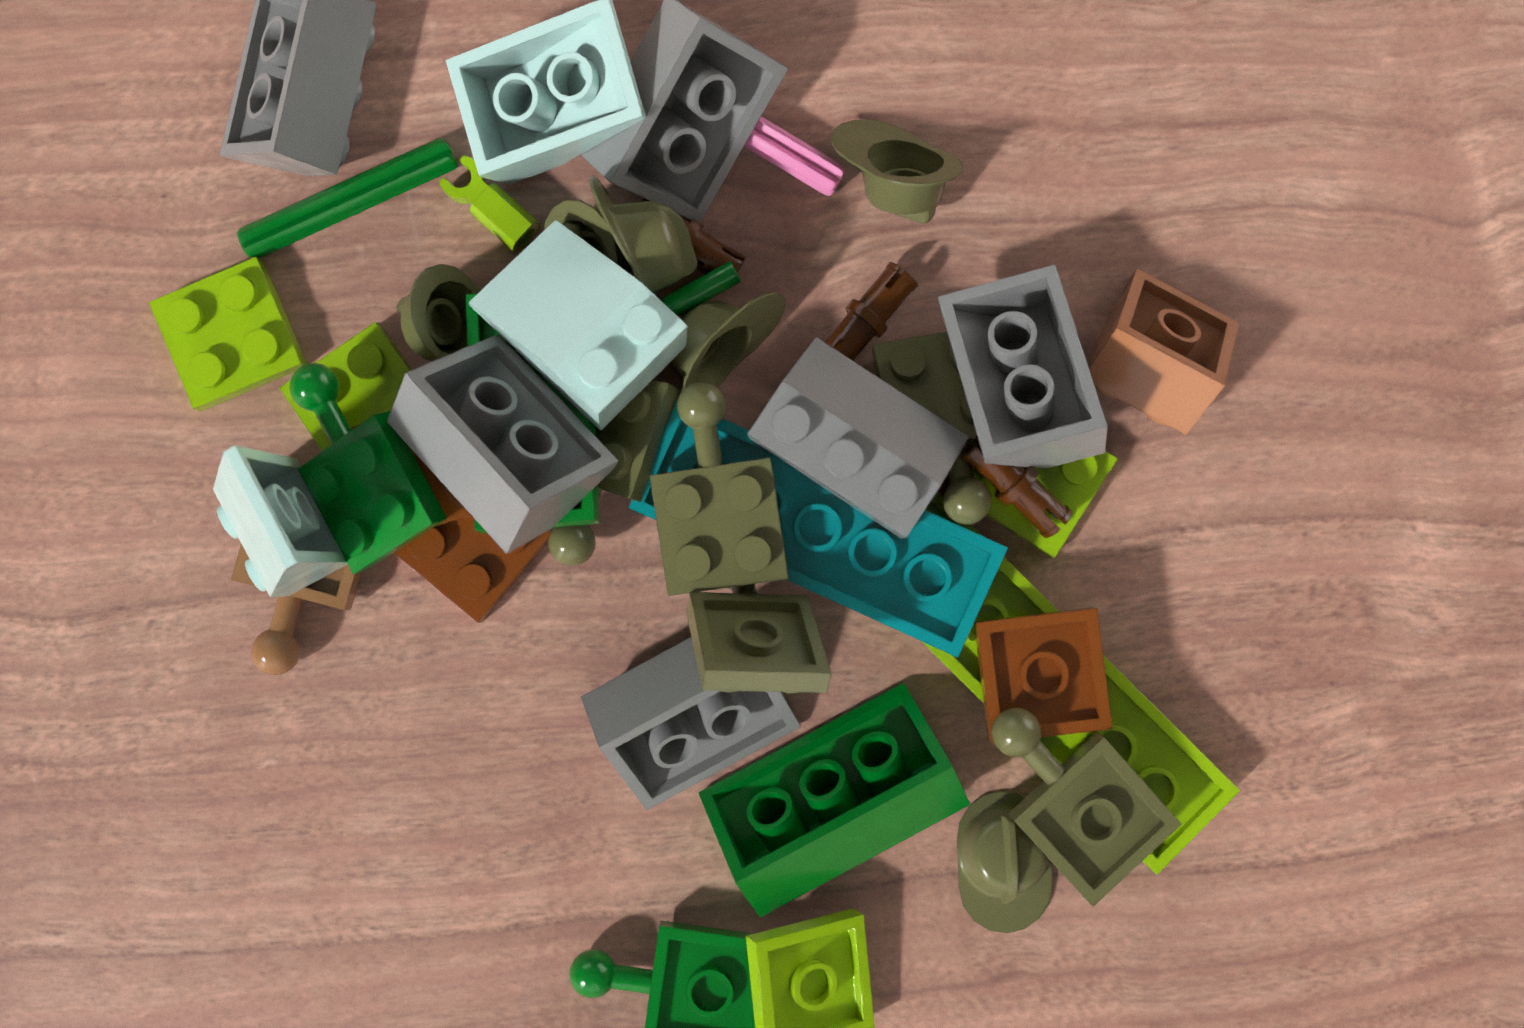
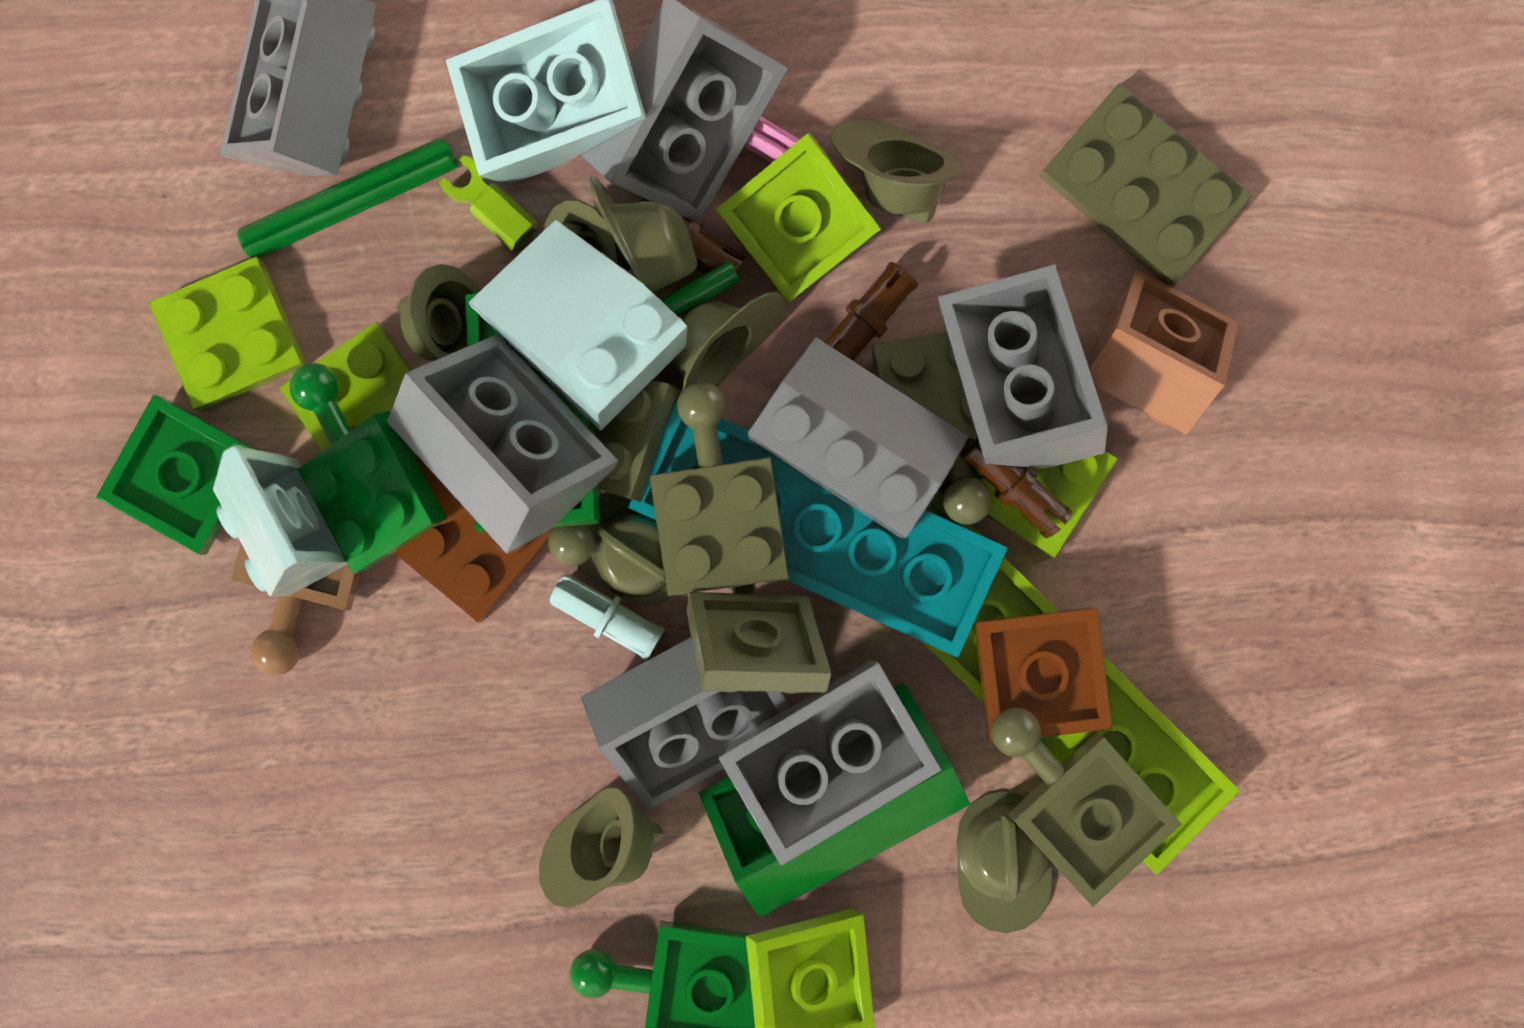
(170, 474): none -> green plate
(596, 848): none -> olive piece
(606, 616): none -> light aqua axle
(627, 553): none -> olive piece
(799, 217): none -> lime plate
(828, 761): none -> light grey slope
(1145, 186): none -> olive plate

